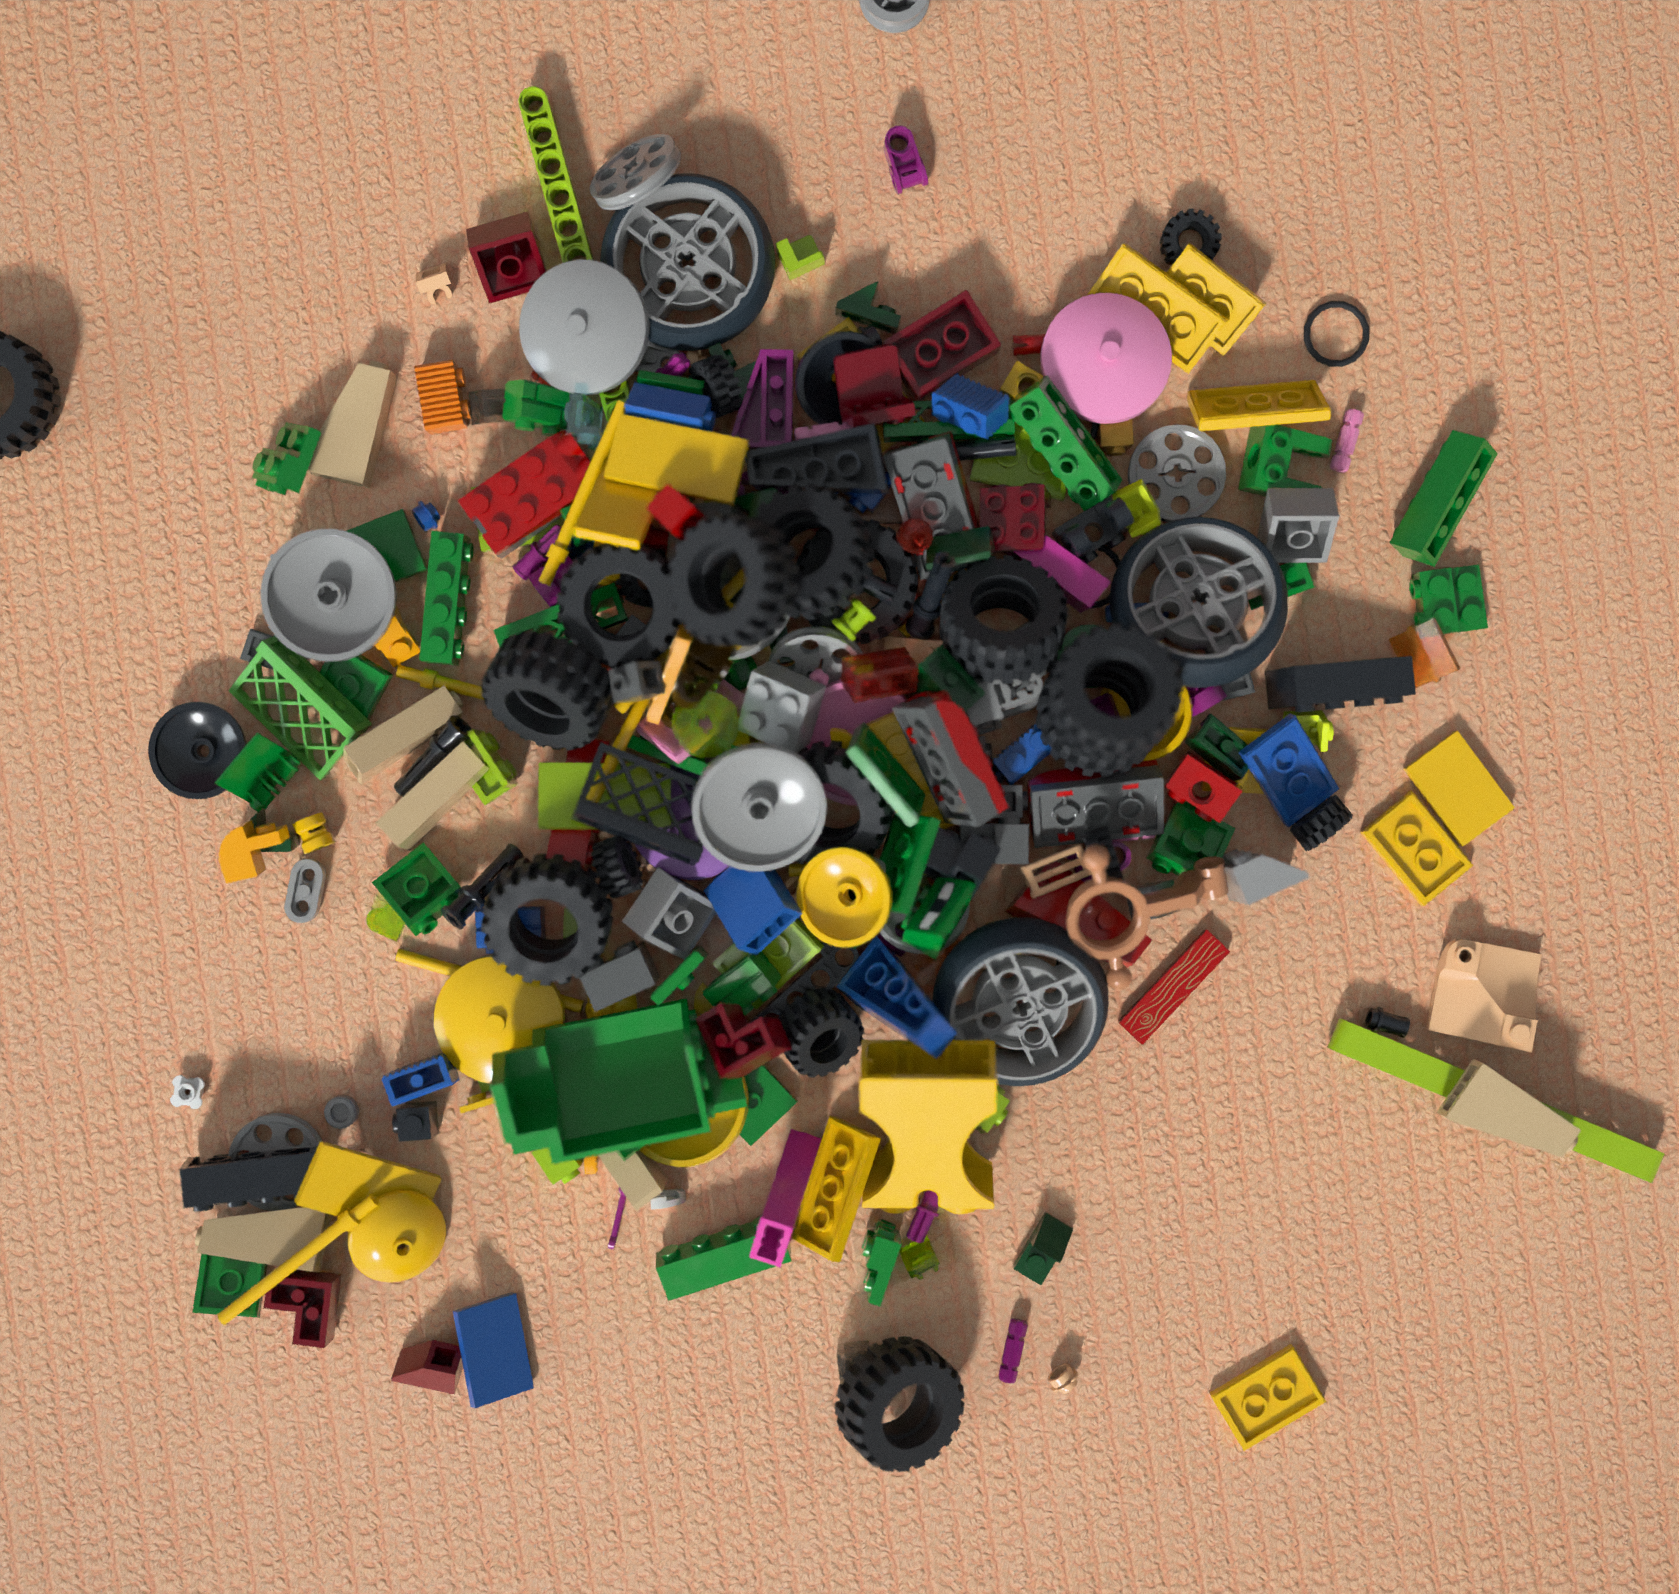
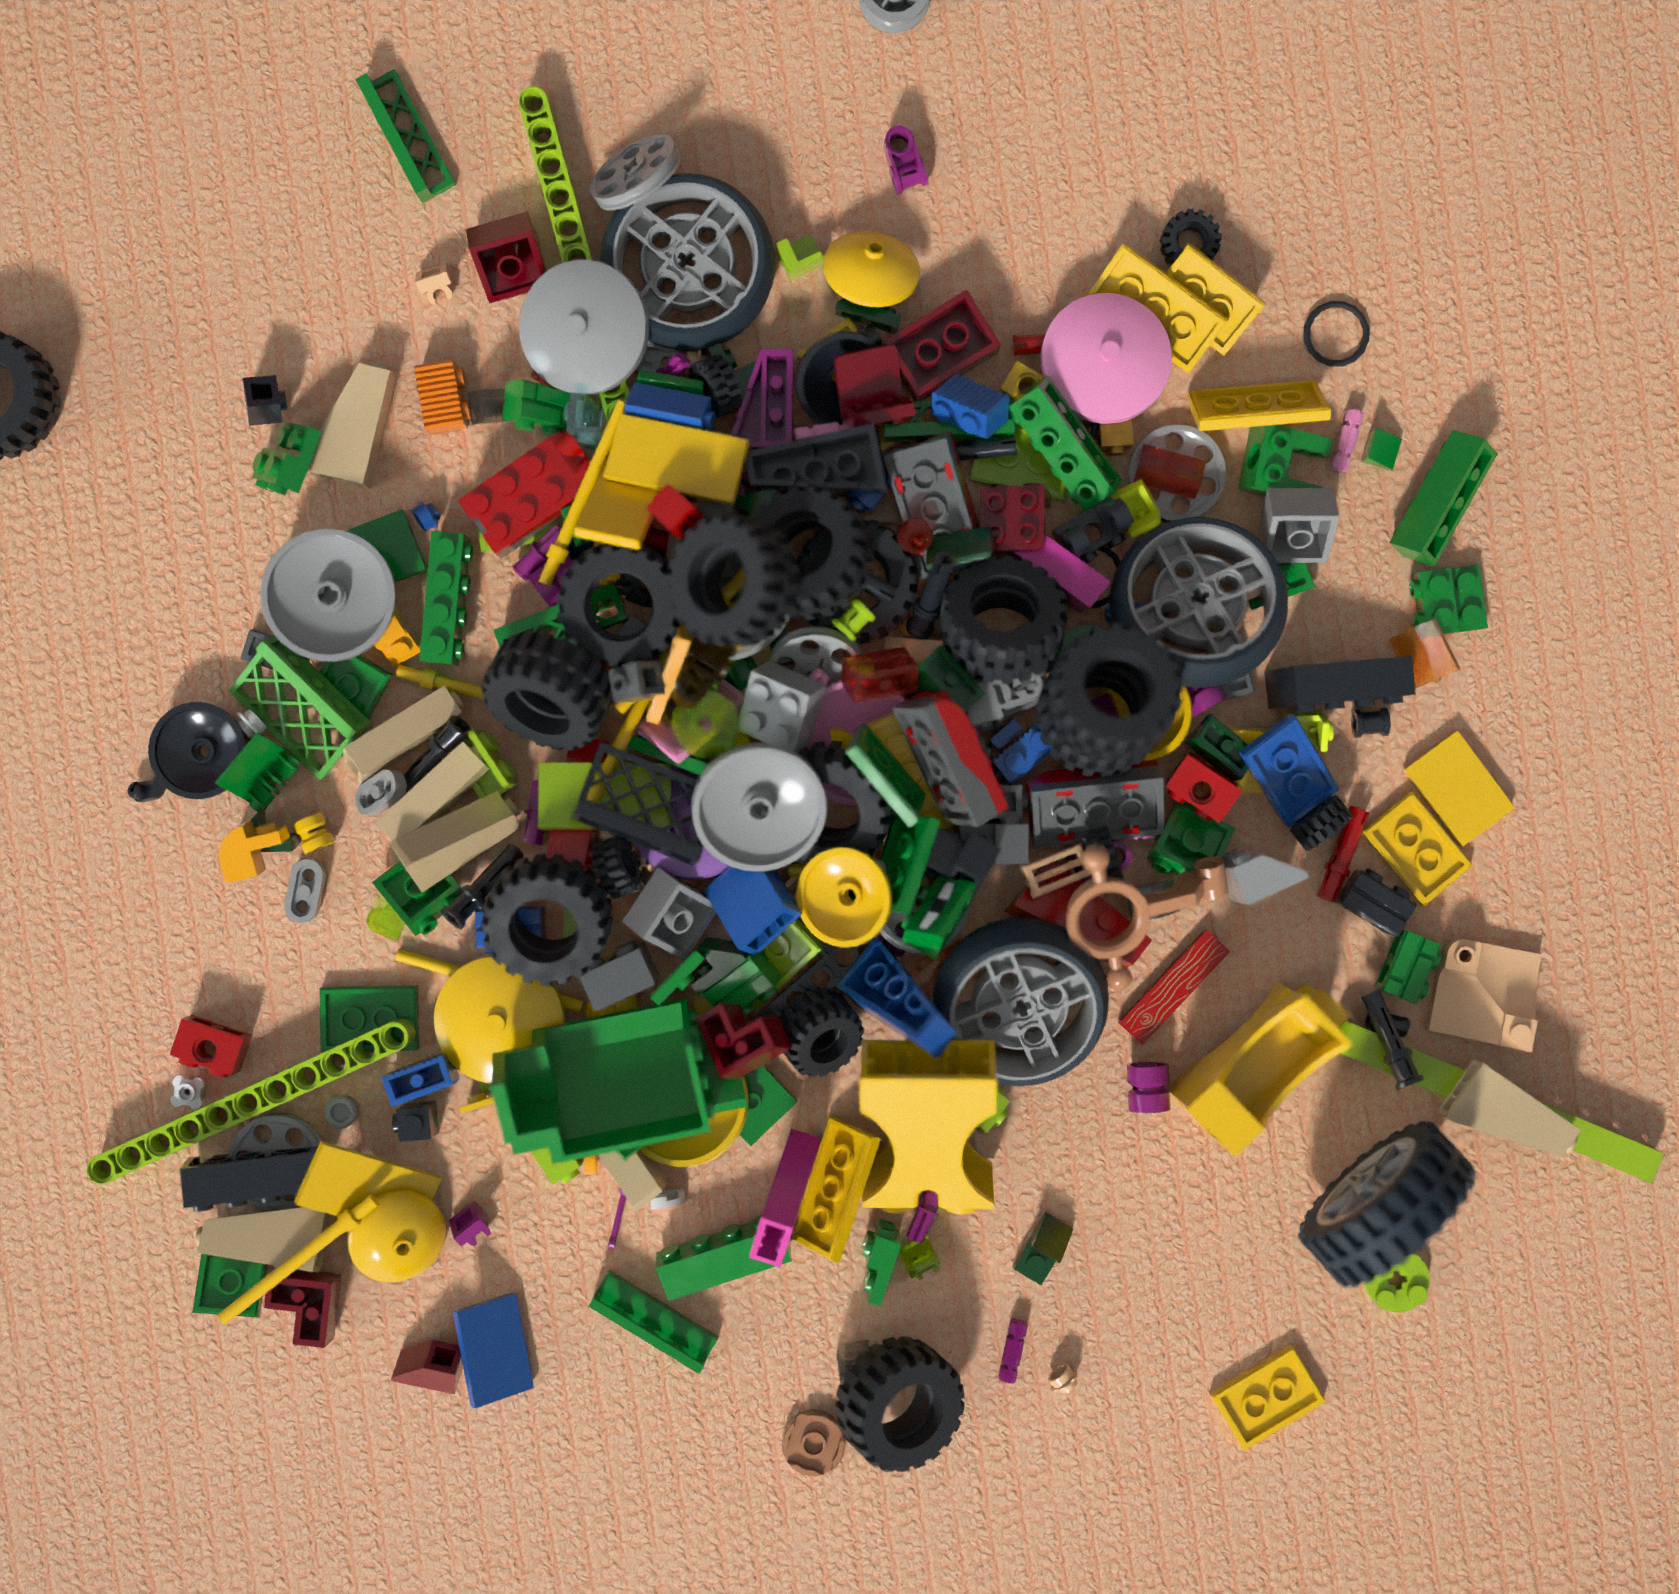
(146, 790): none -> black arm
(229, 1043): none -> red brick
(239, 1110): none -> lime beam
(250, 723): none -> white plate
(264, 400): none -> black brick
(359, 1009): none -> green tile
(380, 792): none -> light grey plate
(392, 134): none -> green fence
(455, 839): none -> tan slope
(468, 1224): none -> magenta tile
(532, 834): none -> magenta axle
(653, 1321): none -> green fence
(722, 958): none -> slope
(813, 1443): none -> nougat tile
(871, 268): none -> yellow dish
(1004, 734): none -> blue tile
(1148, 1087): none -> magenta wheel
(1170, 471): none -> clear red slope
(1260, 1064): none -> yellow brick
(1342, 855): none -> red pin
(1370, 722): none -> black bush
(1376, 902): none -> black brick
(1381, 449): none -> green slope
(1387, 1204): none -> black wheel
(1397, 1055): none -> black pin
(1408, 1294): none -> lime plate
(1409, 966): none -> green brick

